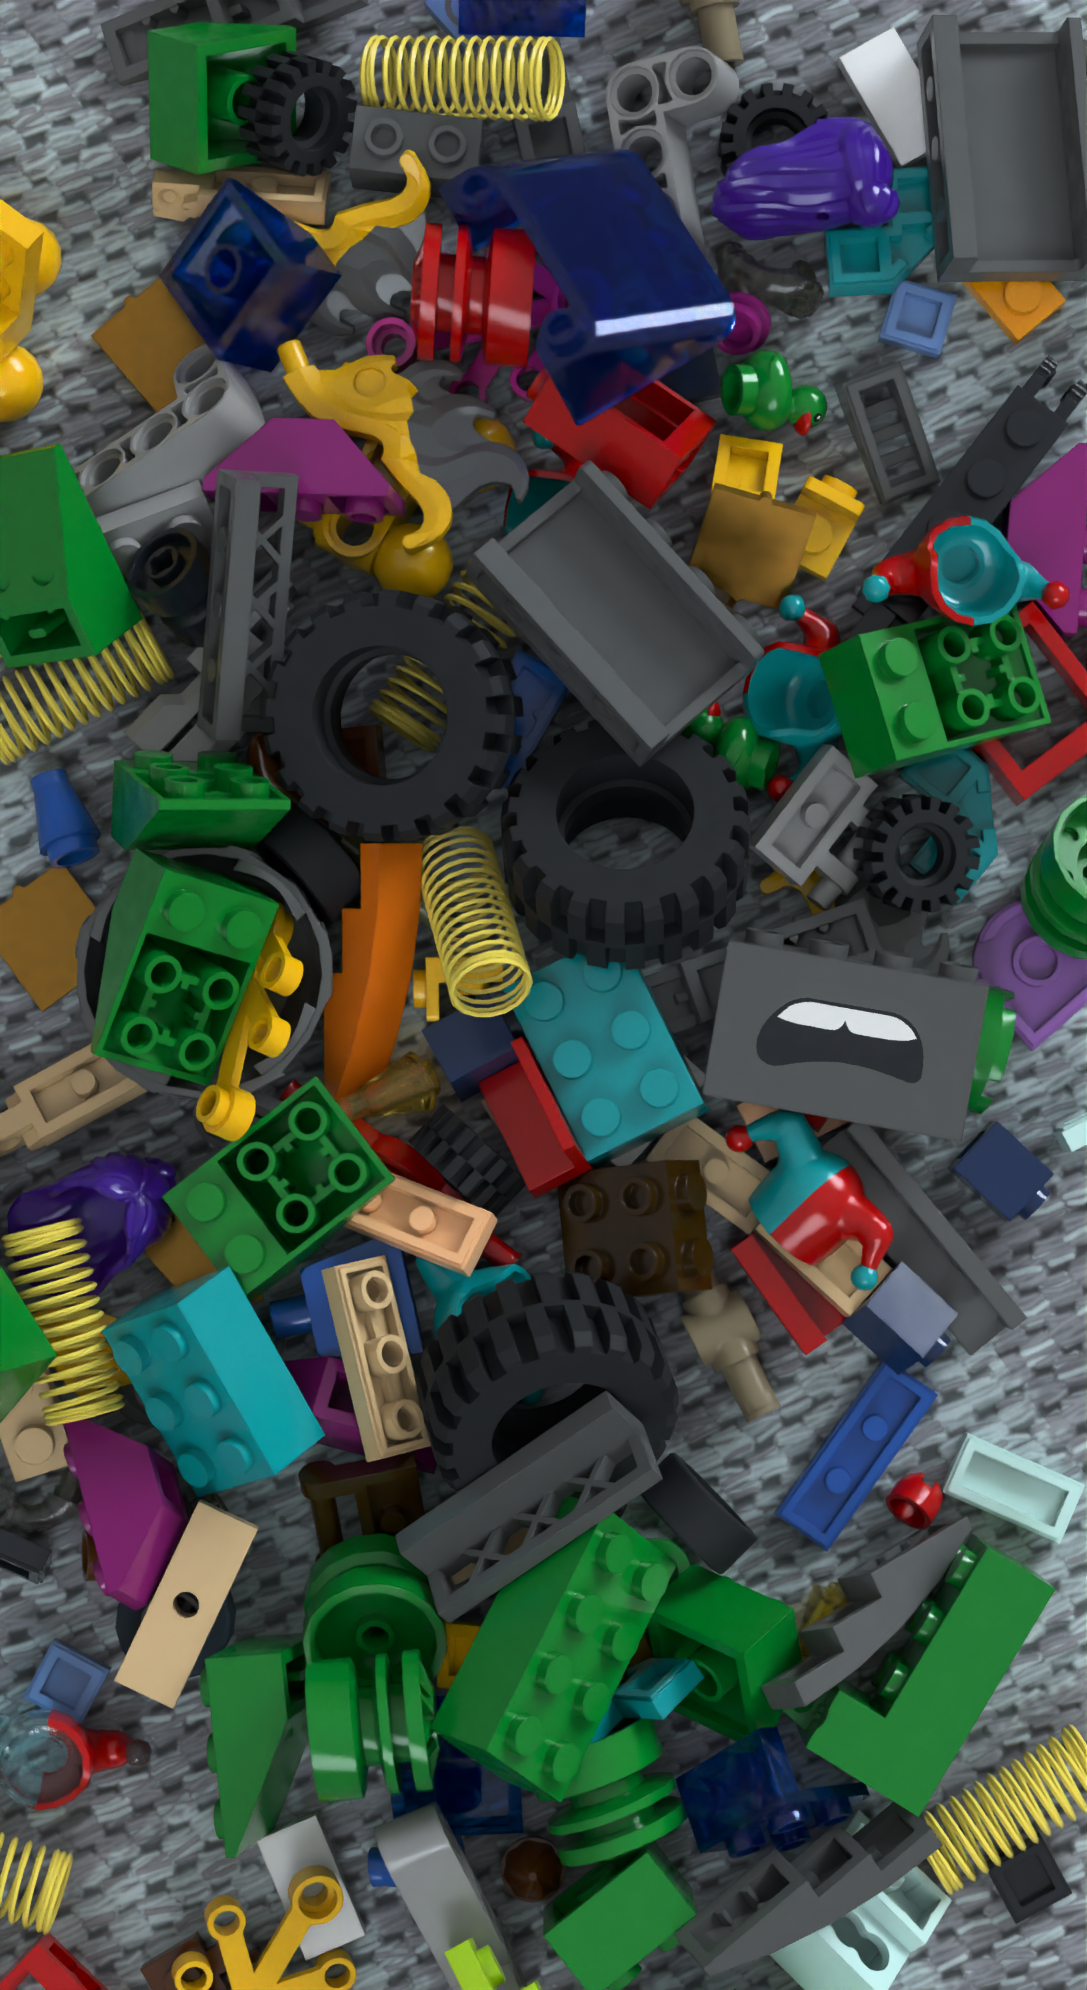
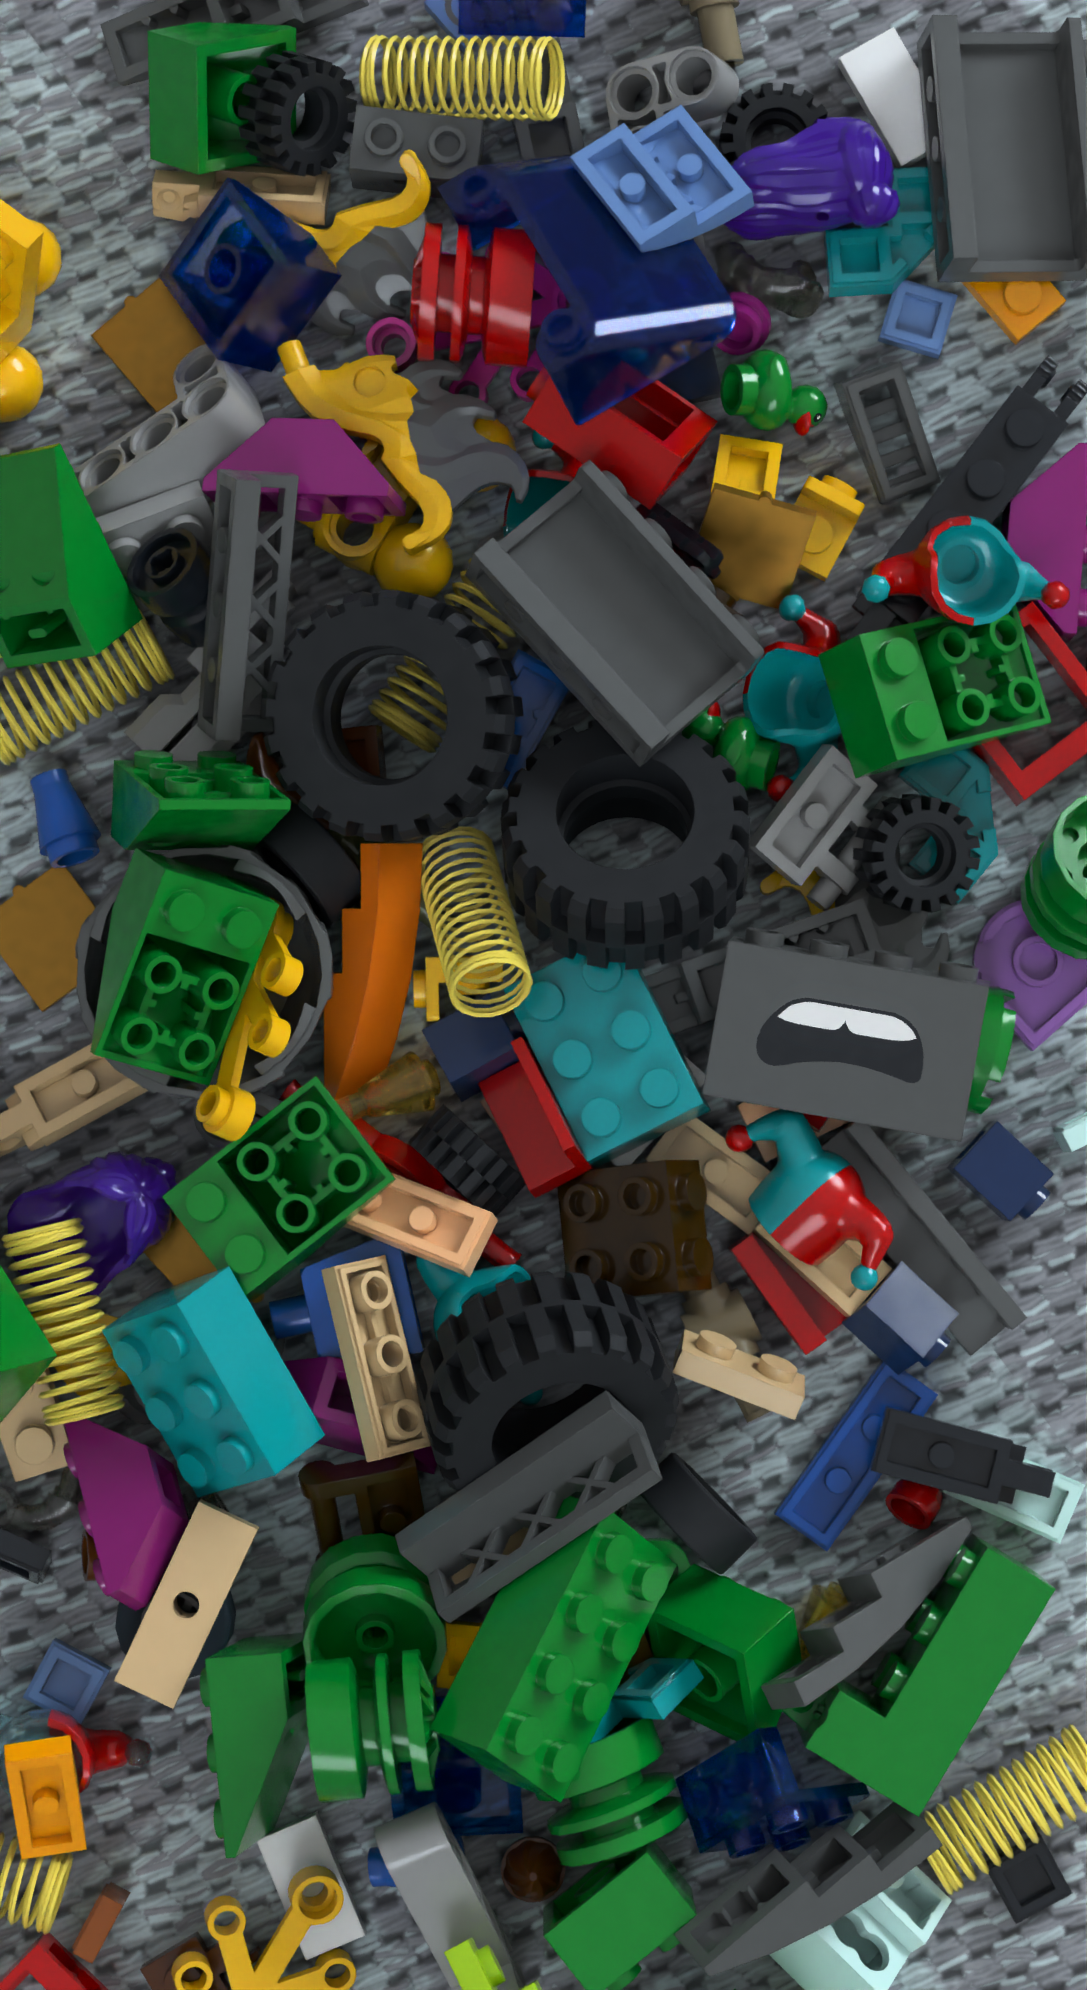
(45, 1797): none -> light orange plate
(100, 1922): none -> dark orange tile
(663, 181): none -> medium blue slope
(685, 541): none -> black axle
(762, 1381): none -> tan plate
(955, 1458): none -> black hinge

